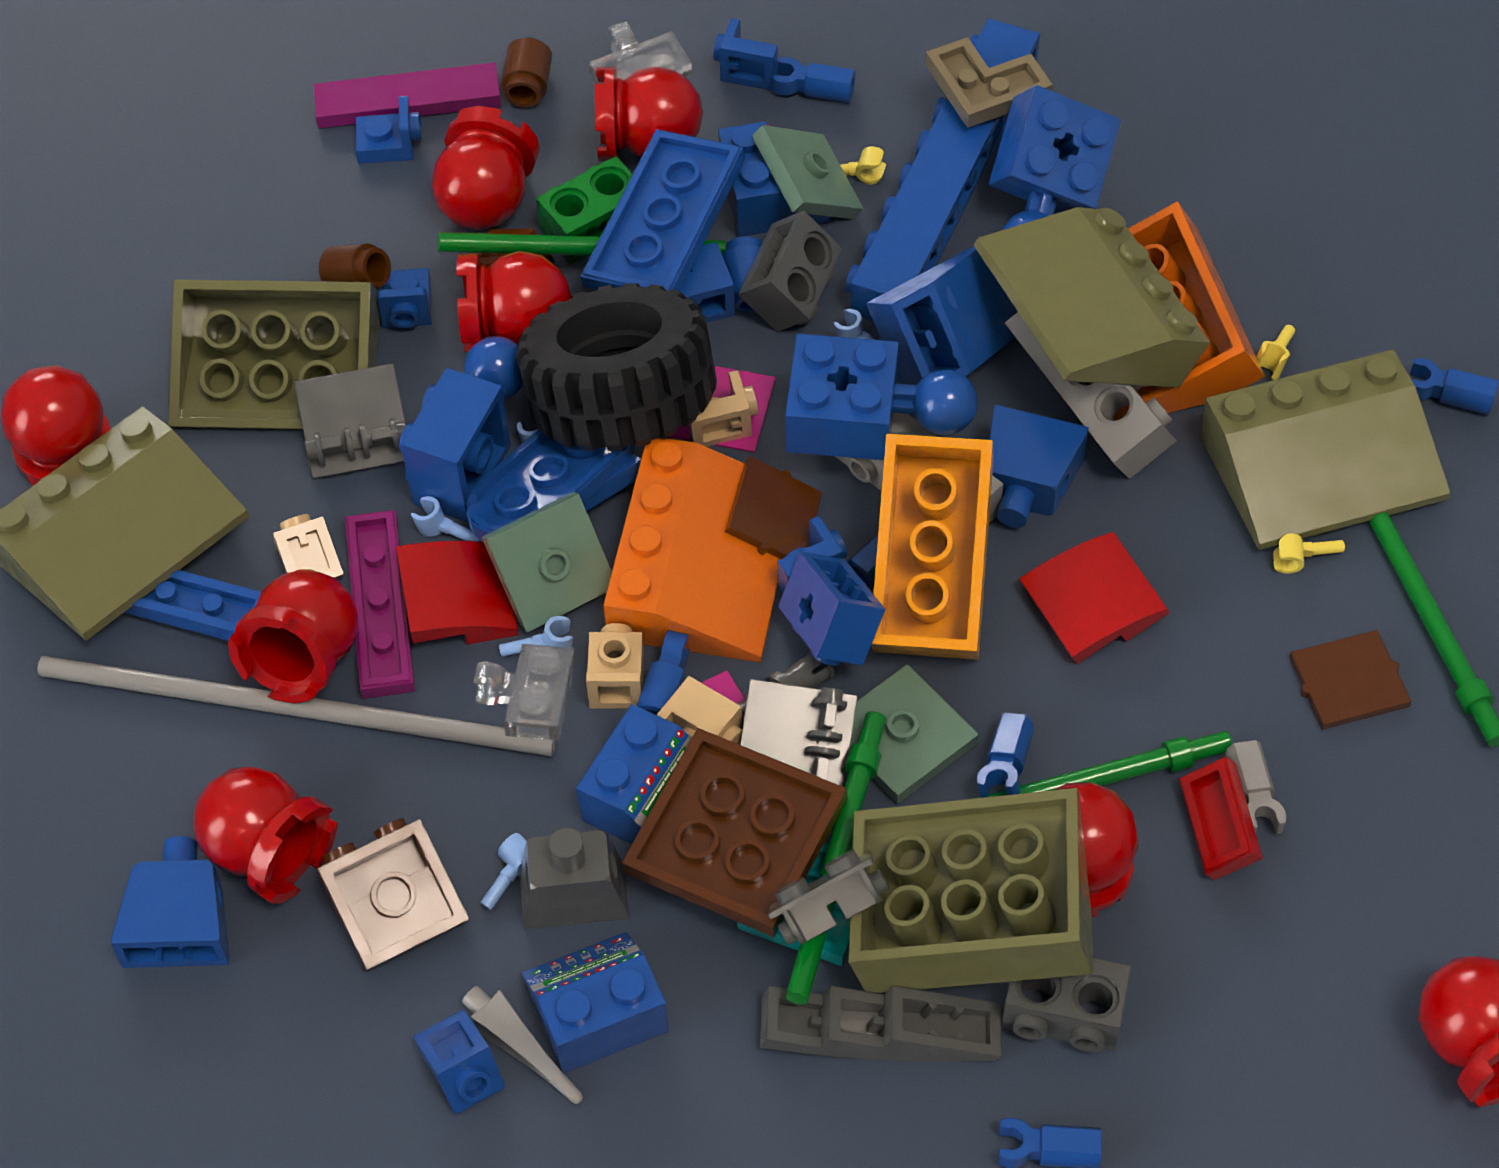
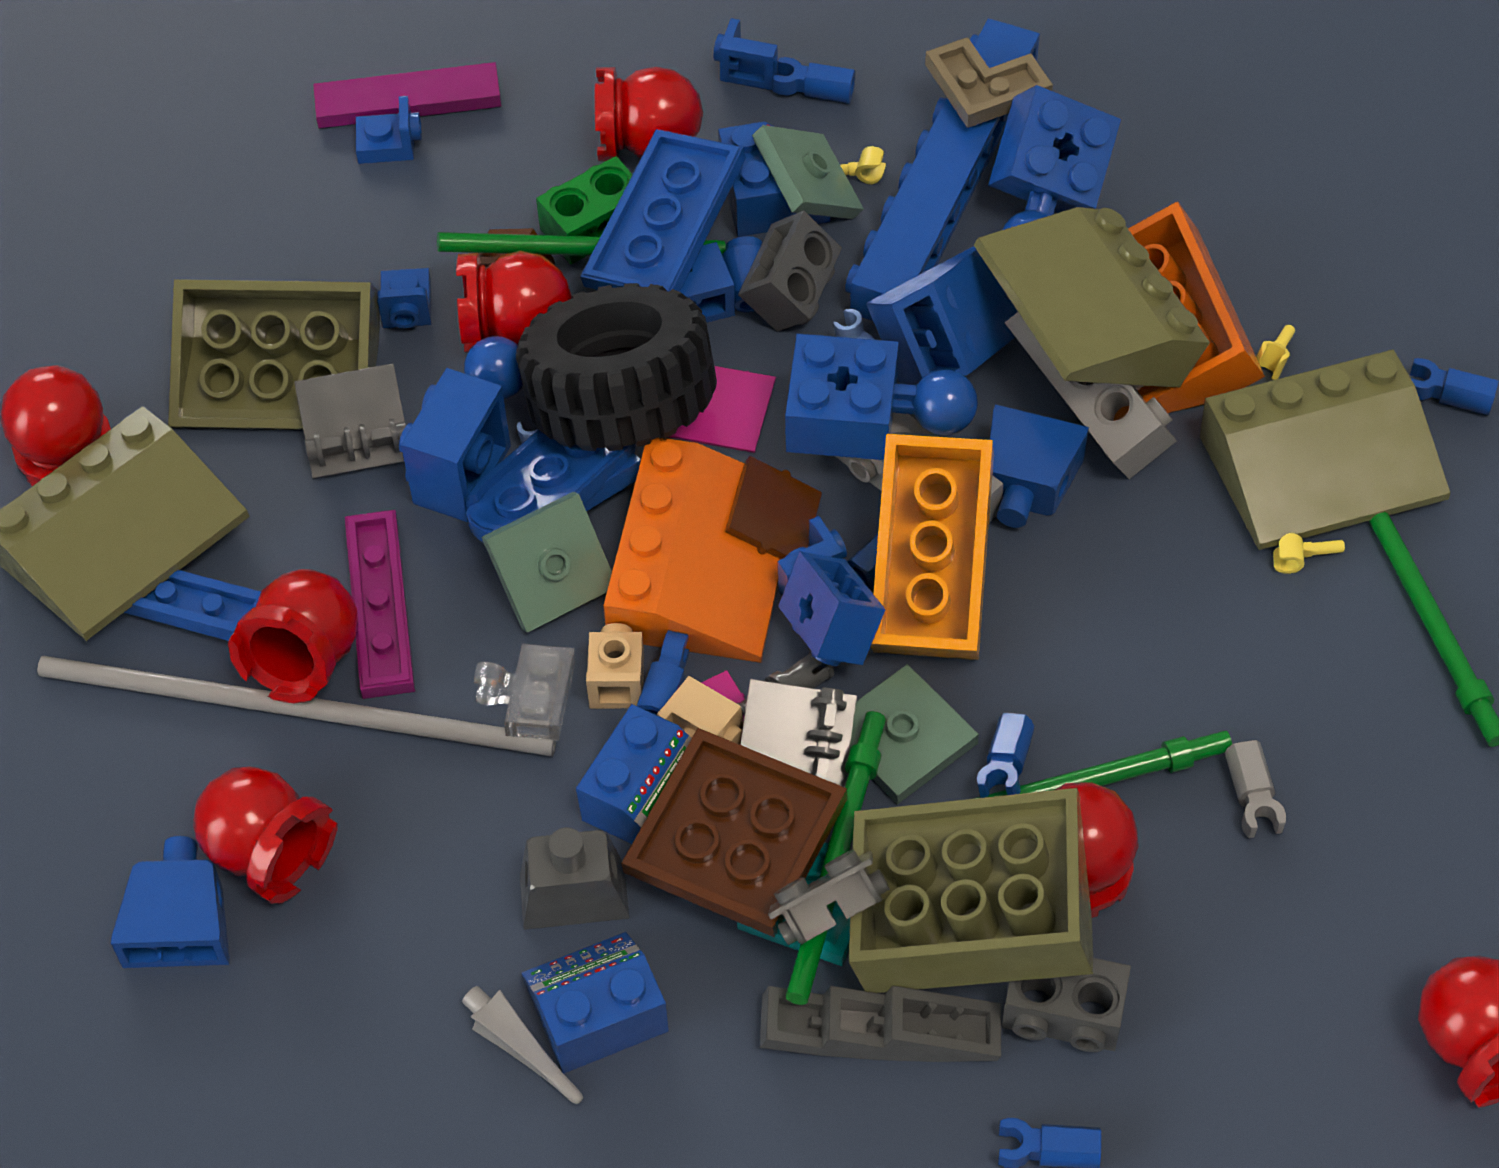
(307, 545): bracket -> none
(355, 264): reddish brown brick -> none
(391, 892): plate -> none
(436, 522): light blue hand -> none
(454, 592): red slope -> none
(460, 1061): blue bracket -> none
(483, 168): red tile -> none
(512, 854): light blue hand -> none
(526, 71): reddish brown brick -> none
(554, 627): light blue hand -> none
(631, 56): clear plate -> none
(726, 417): tan bracket -> none
(1094, 595): red slope -> none
(1220, 818): red tile -> none
(1350, 679): reddish brown piece -> none

